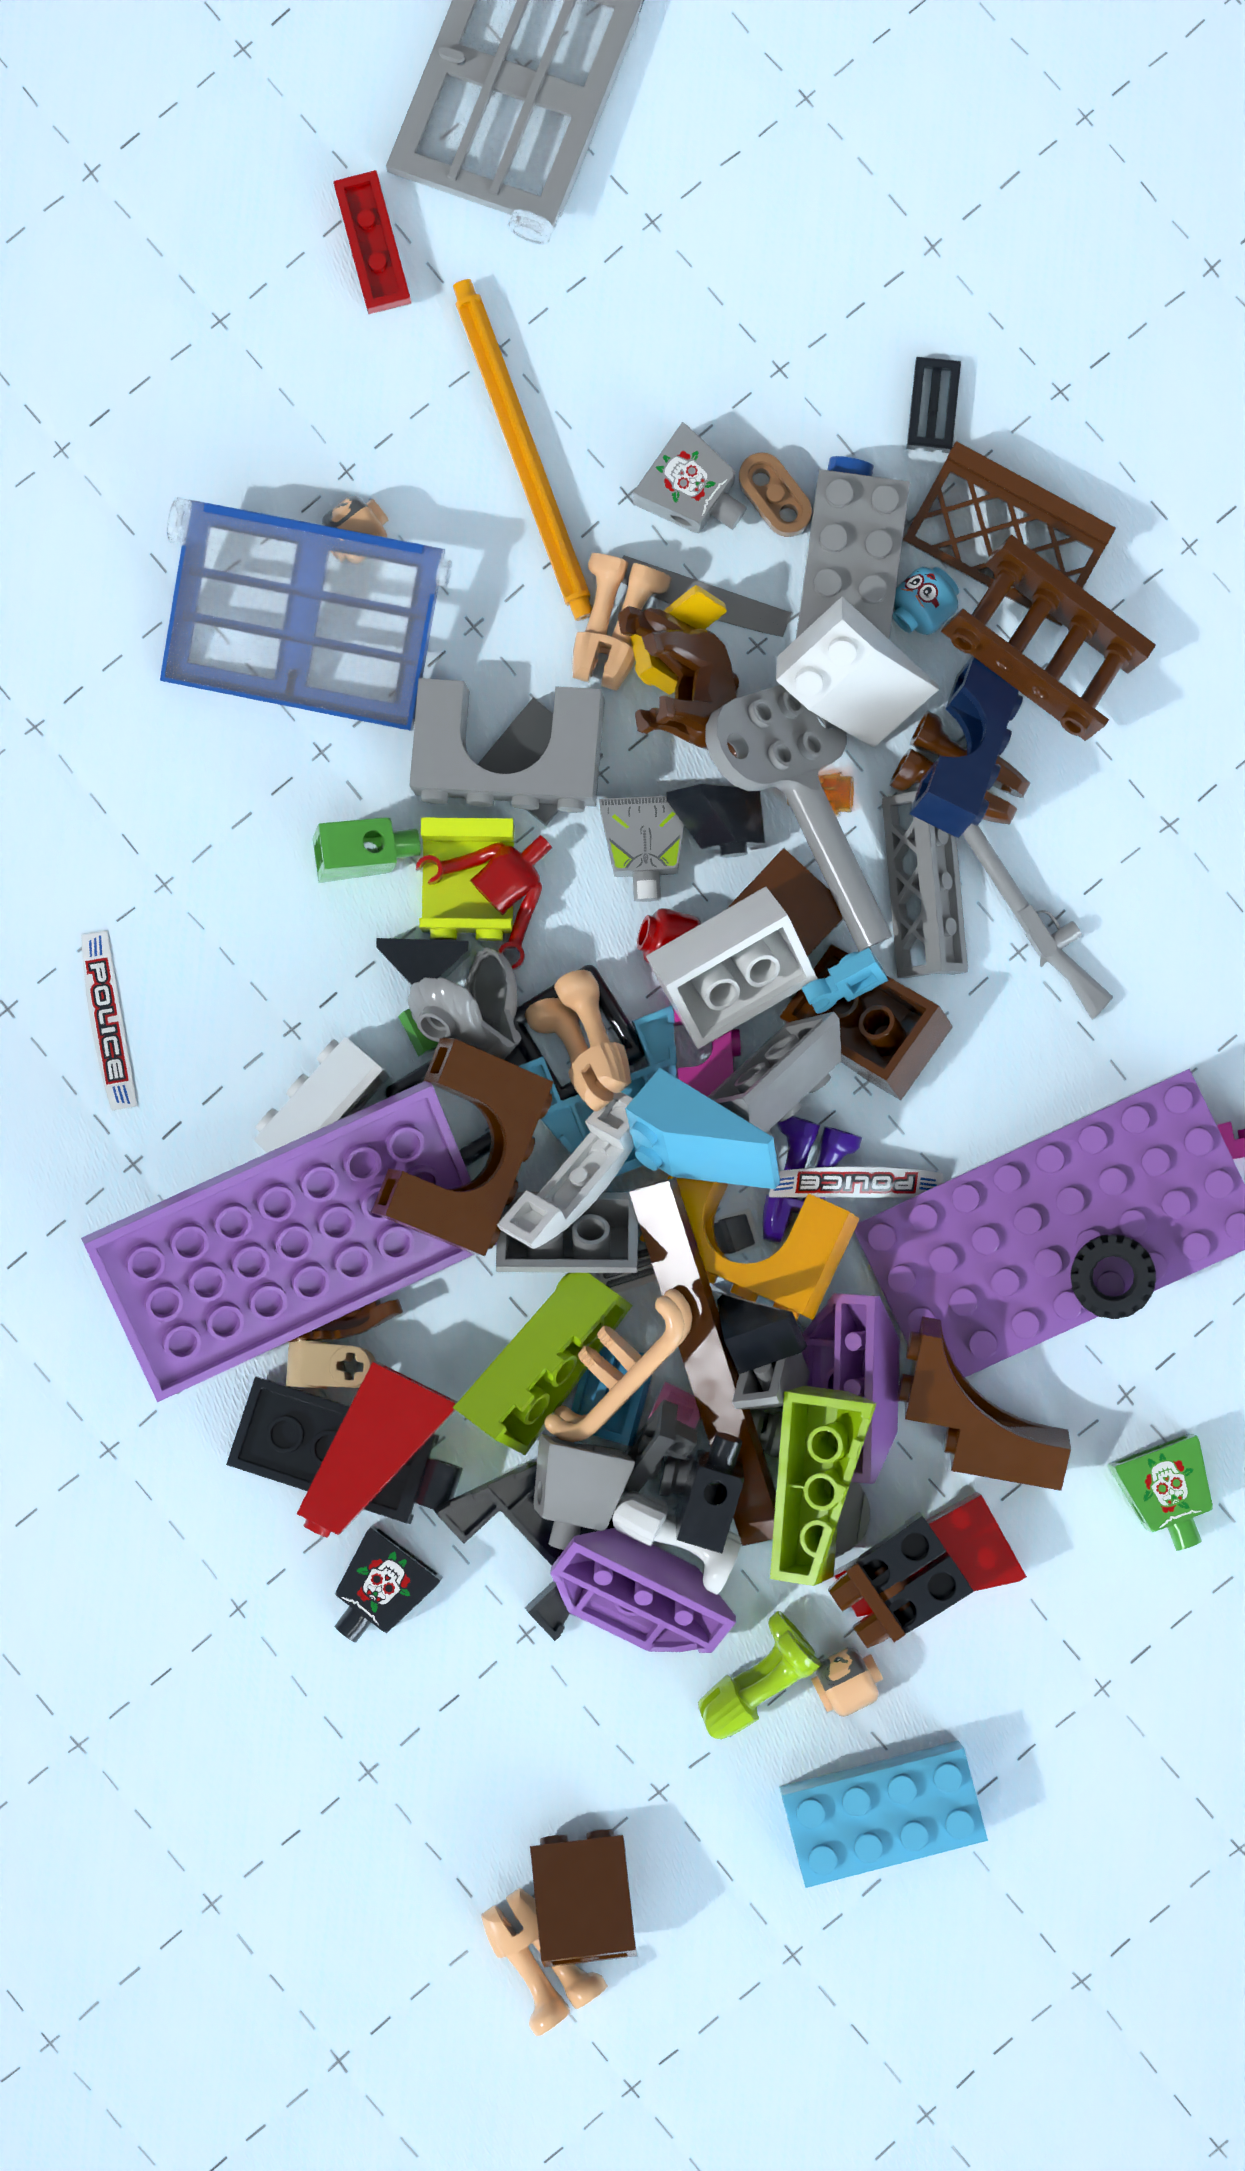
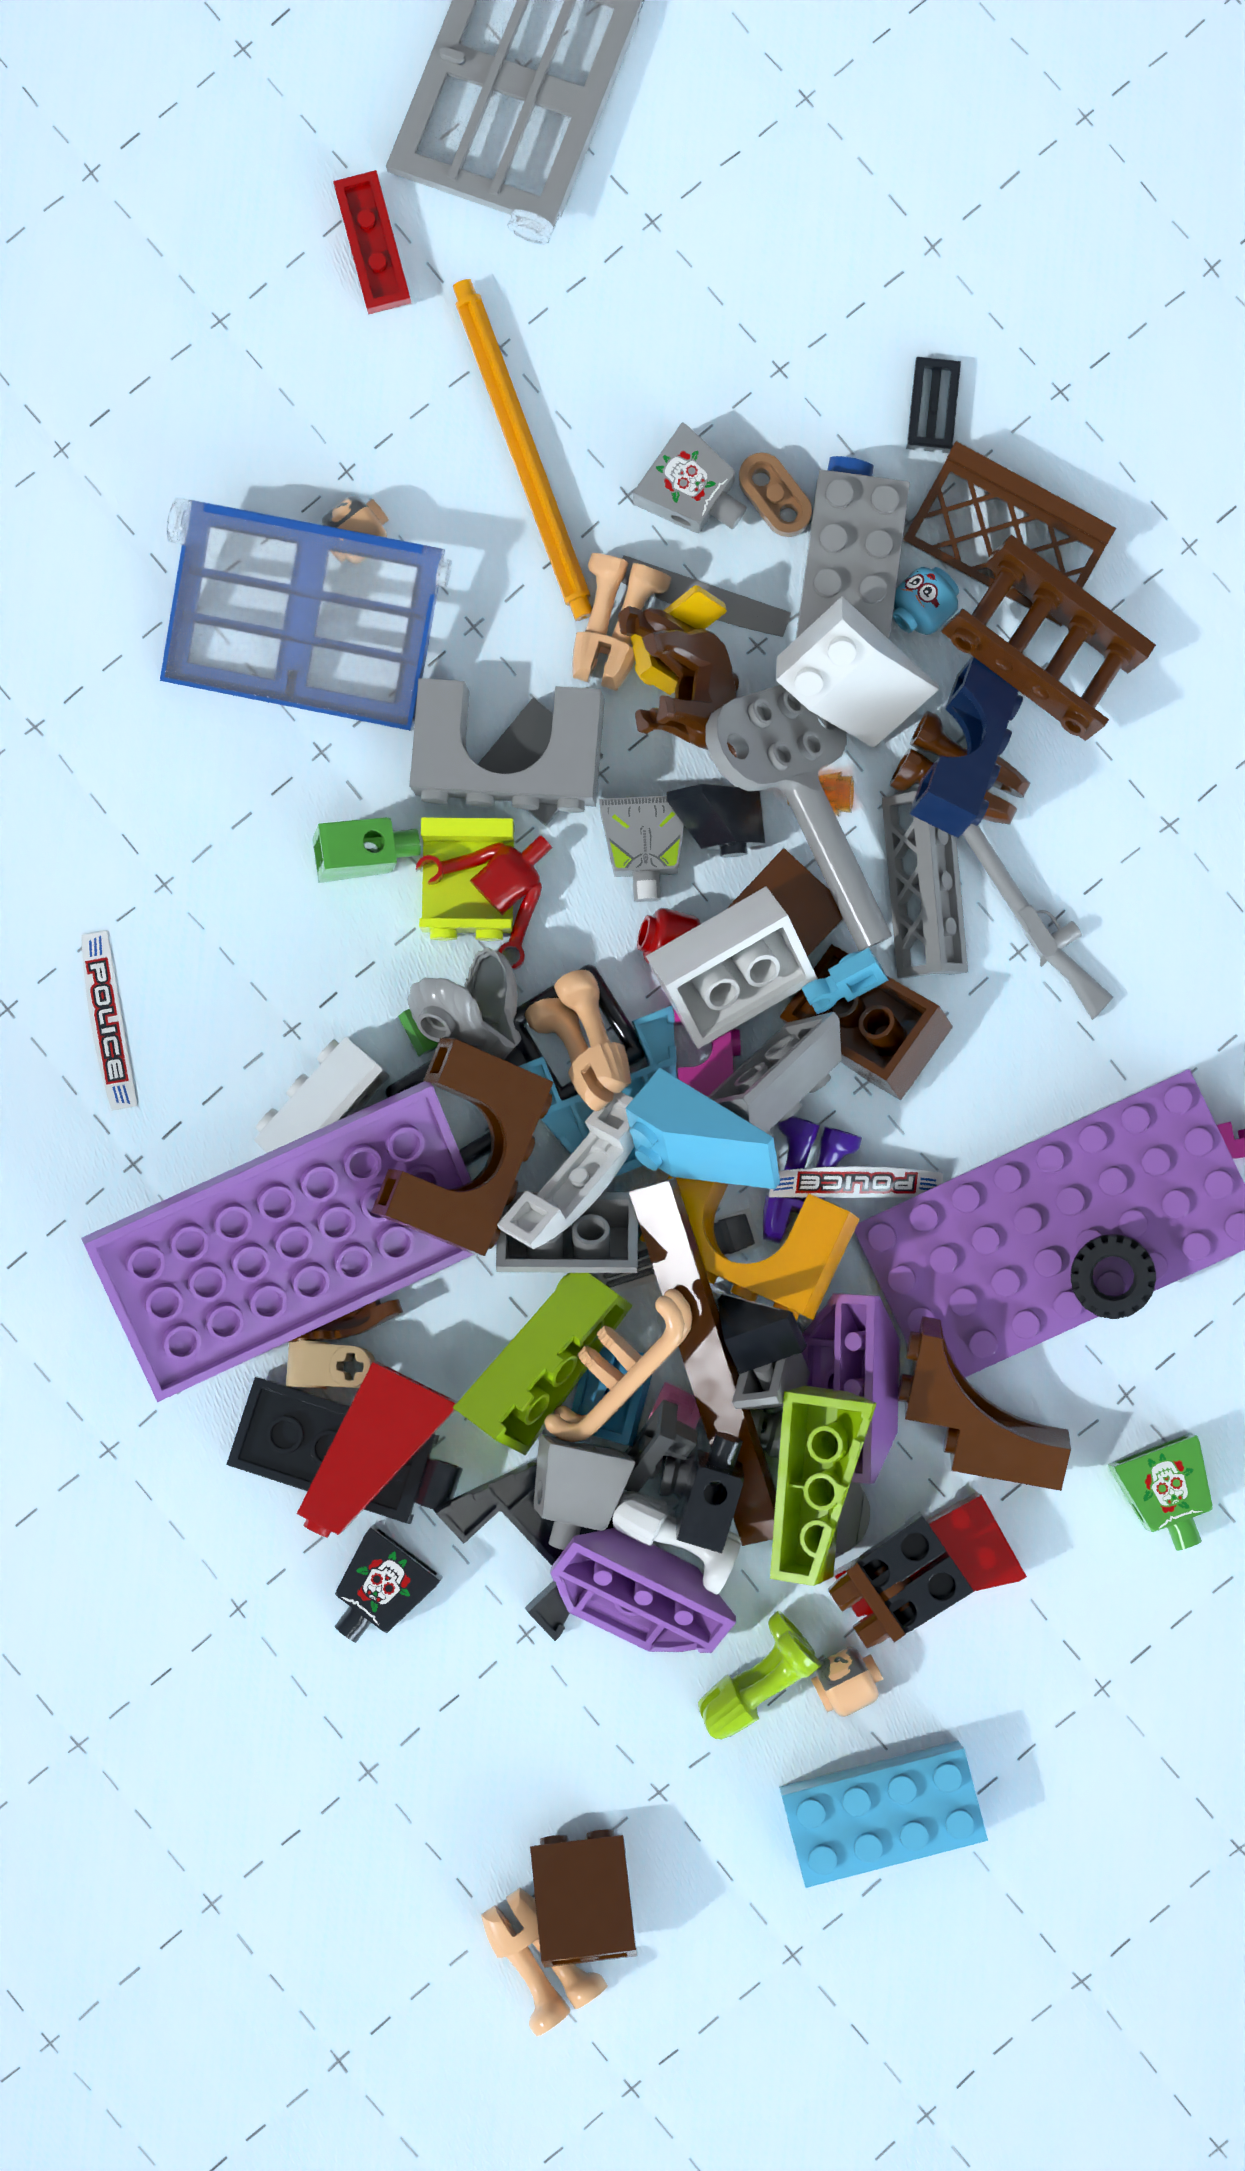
(423, 957): black slope -> none

